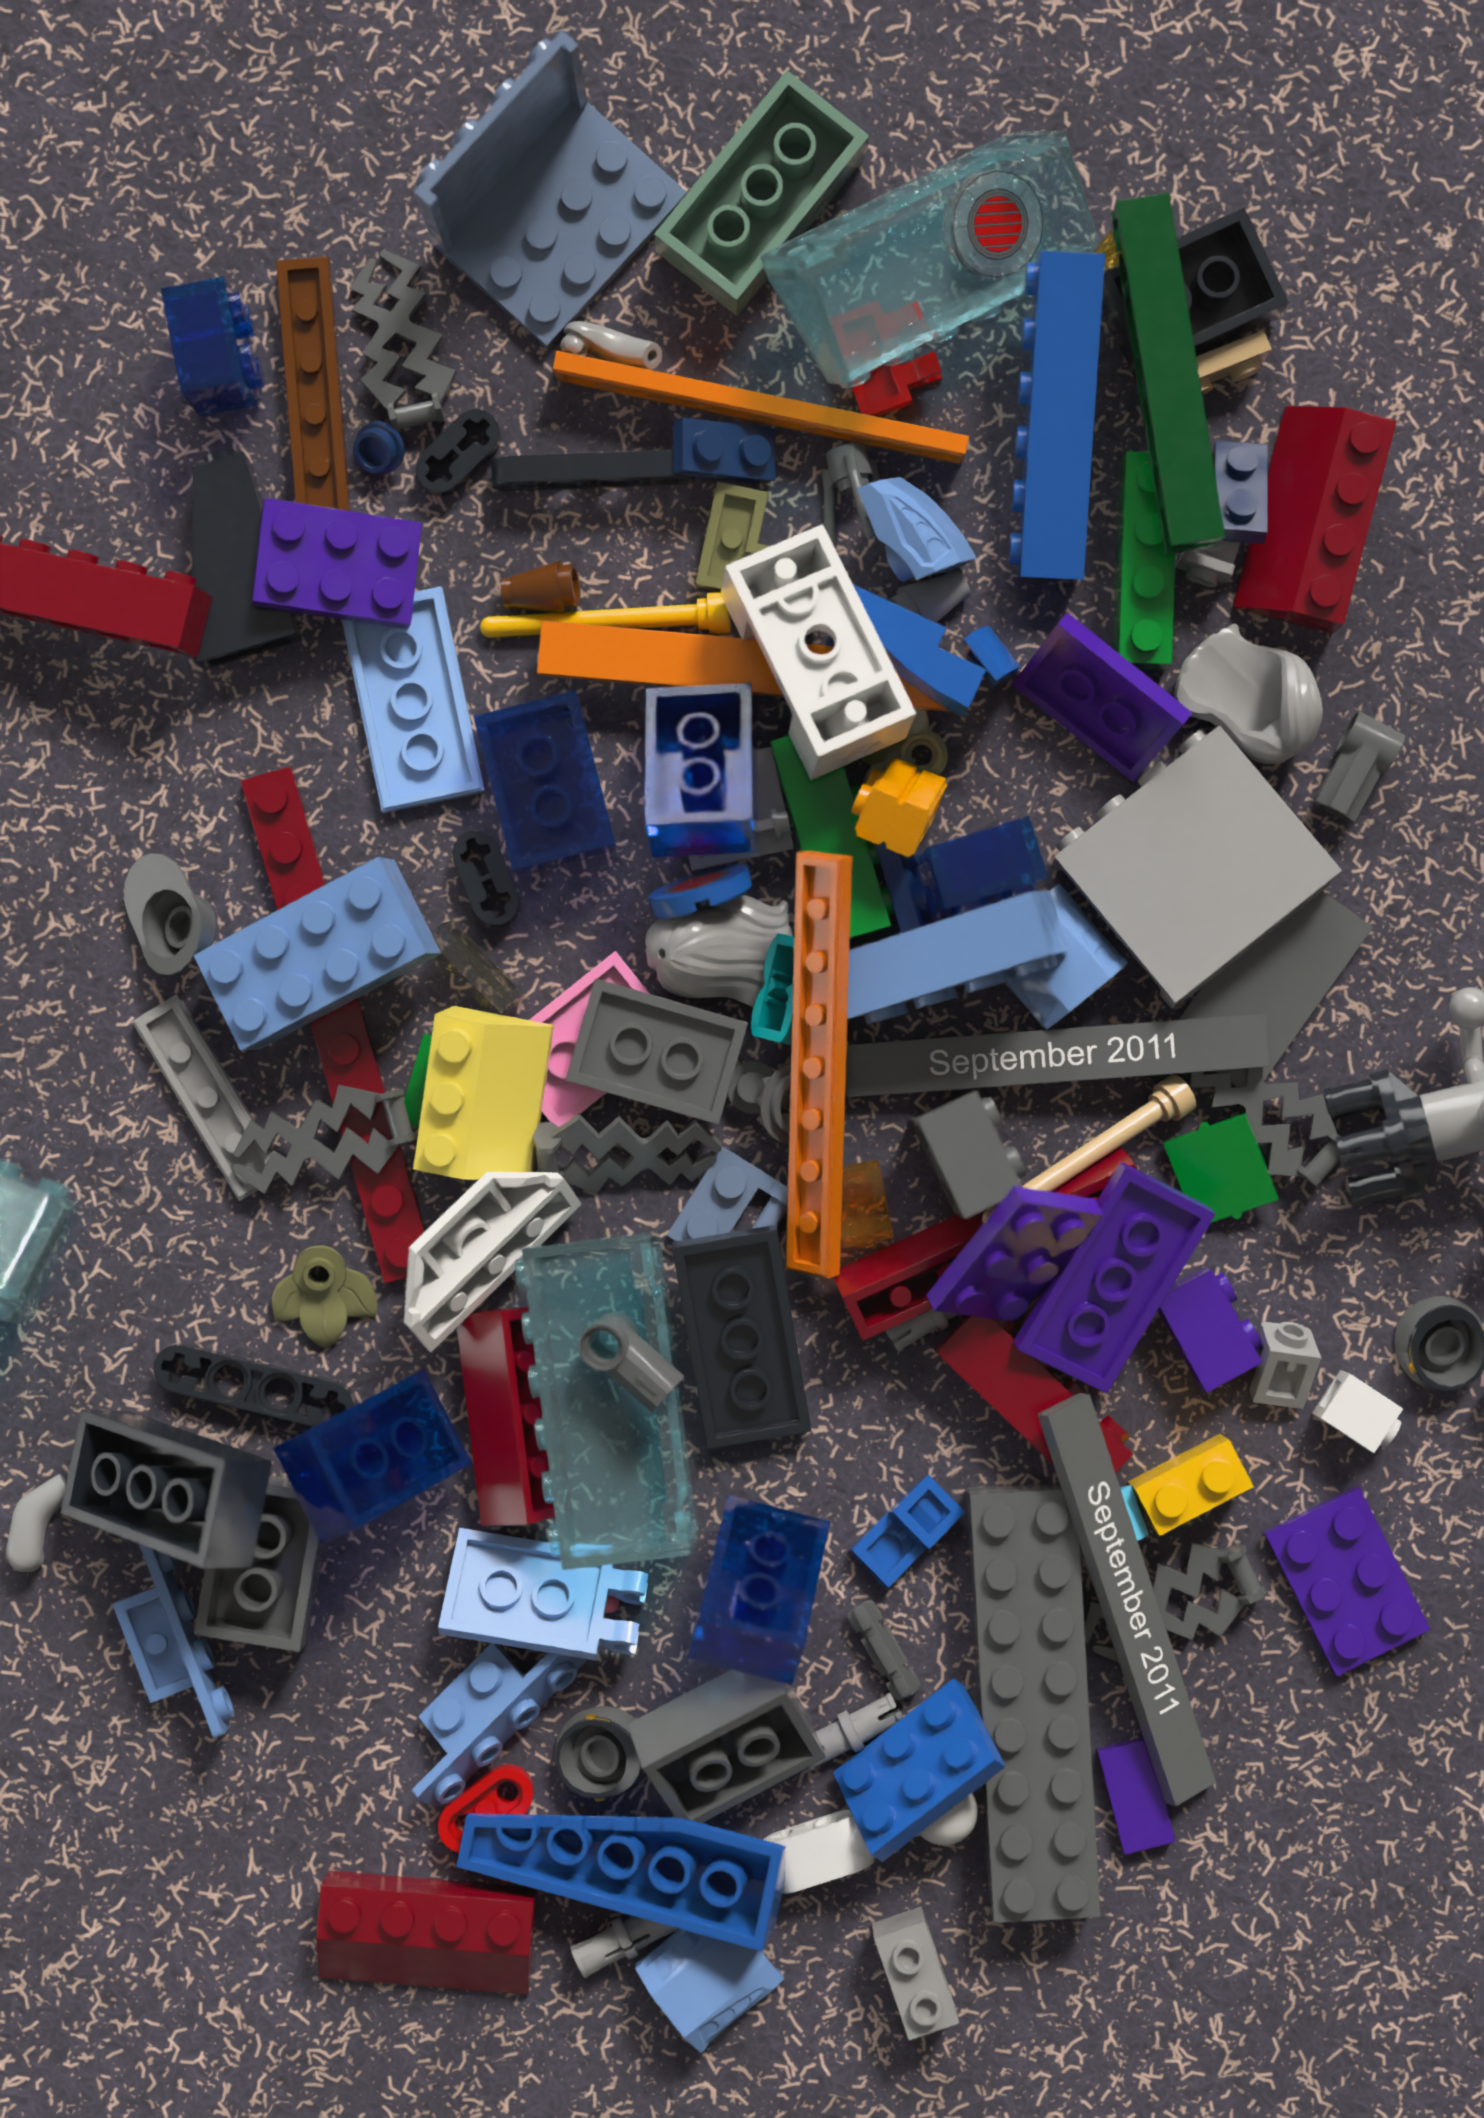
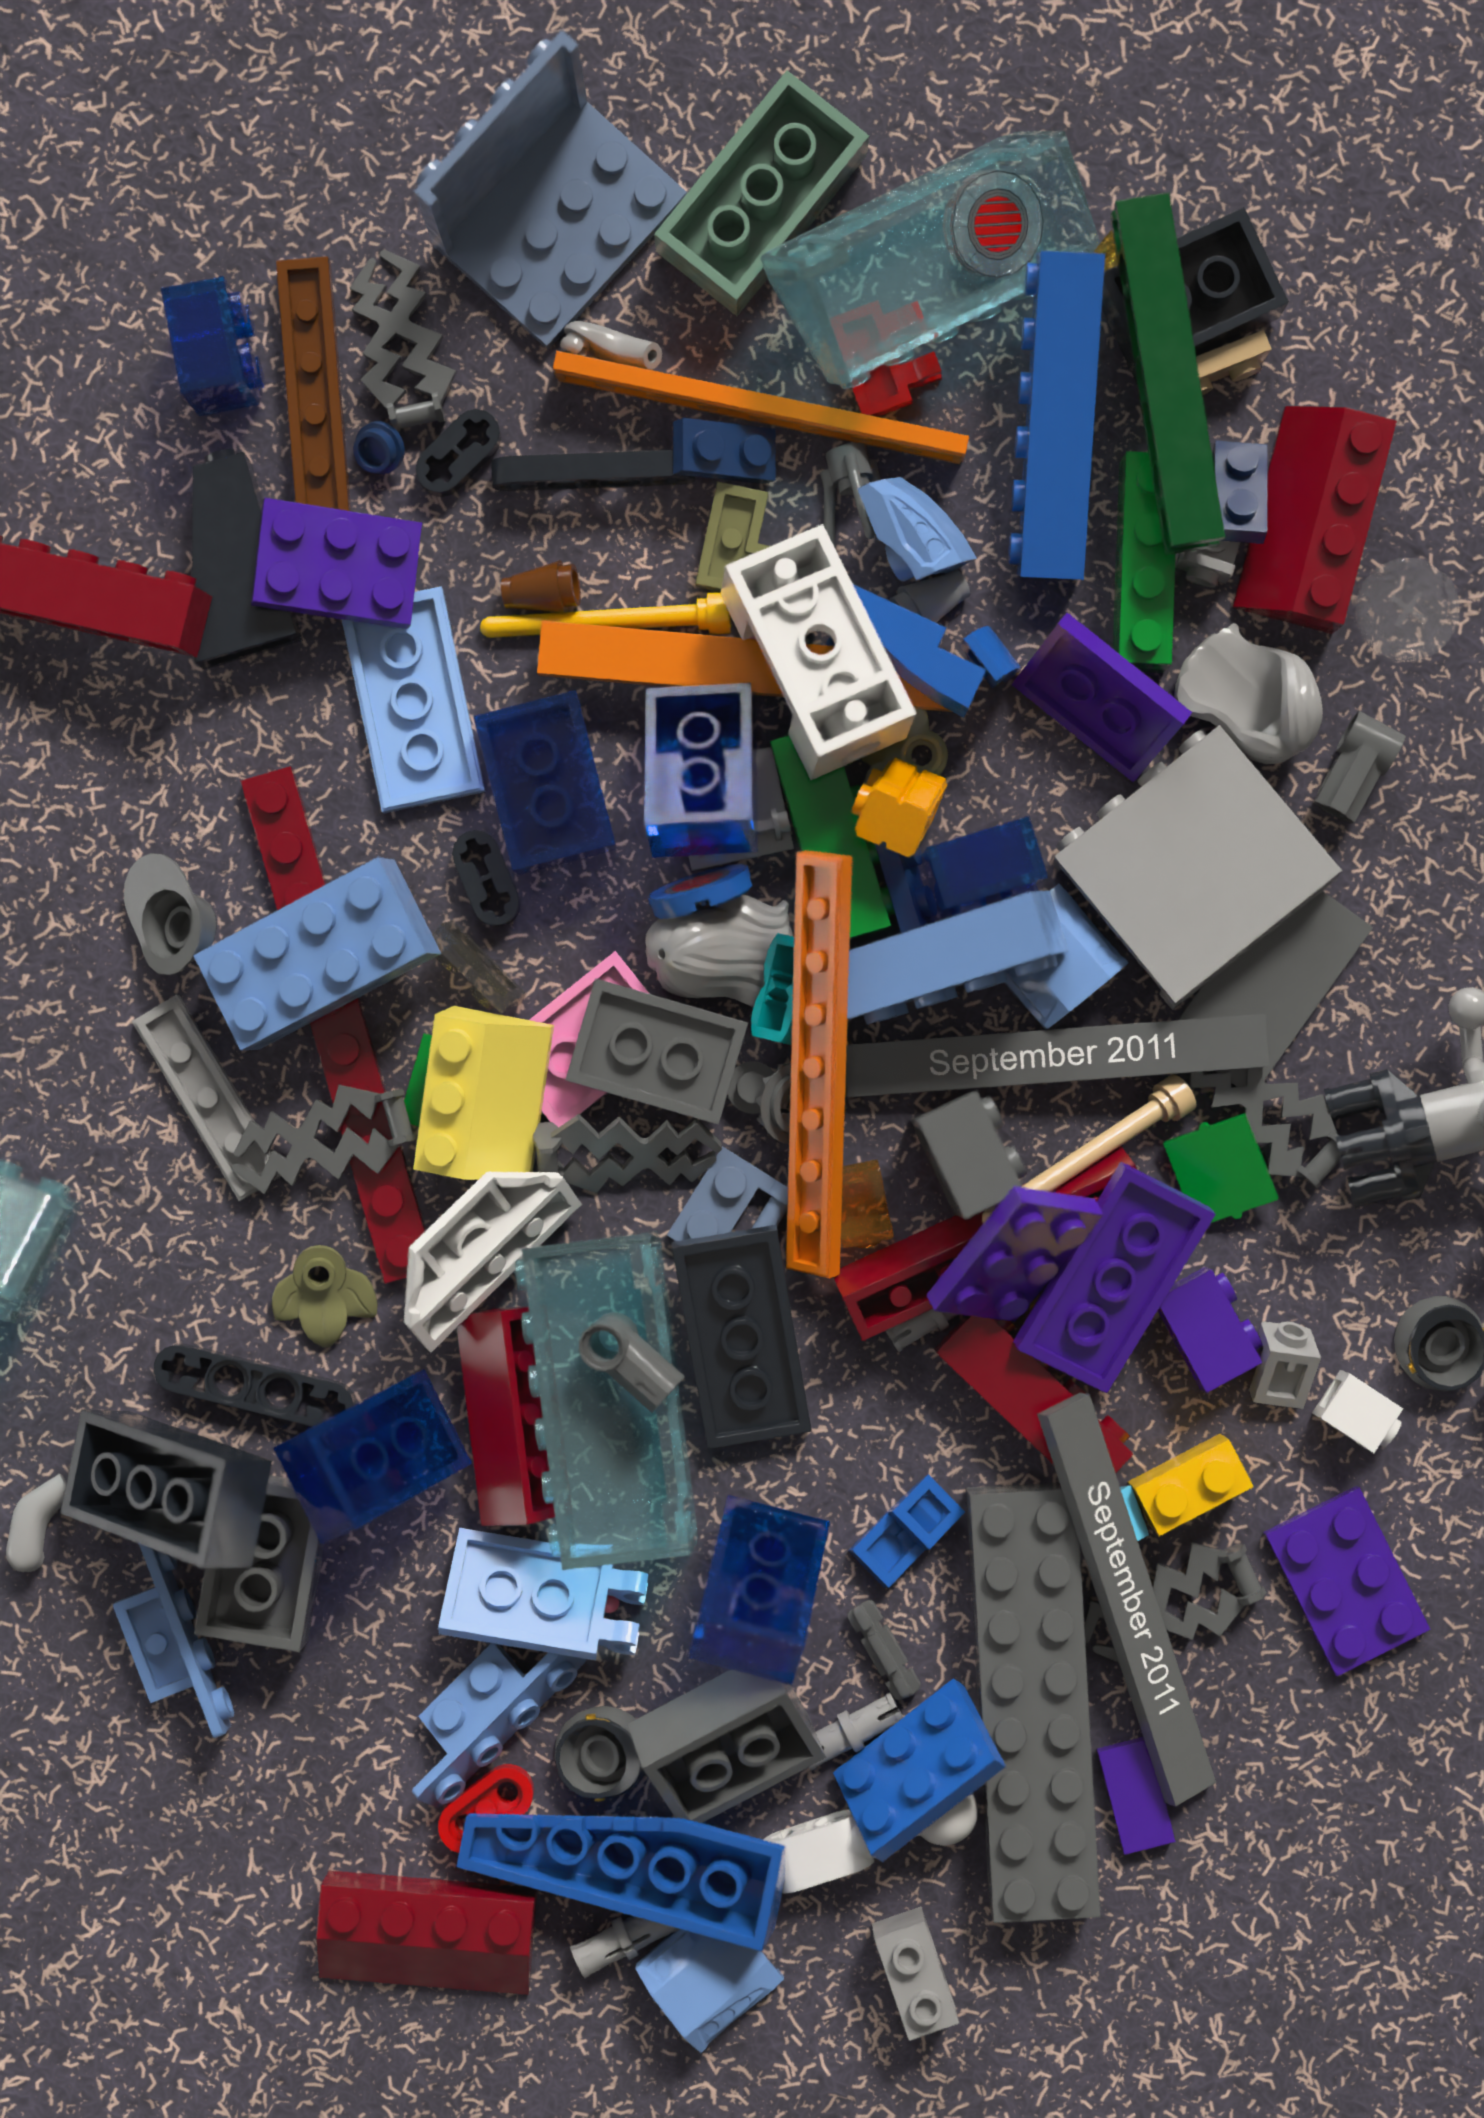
(1406, 610): none -> clear tile

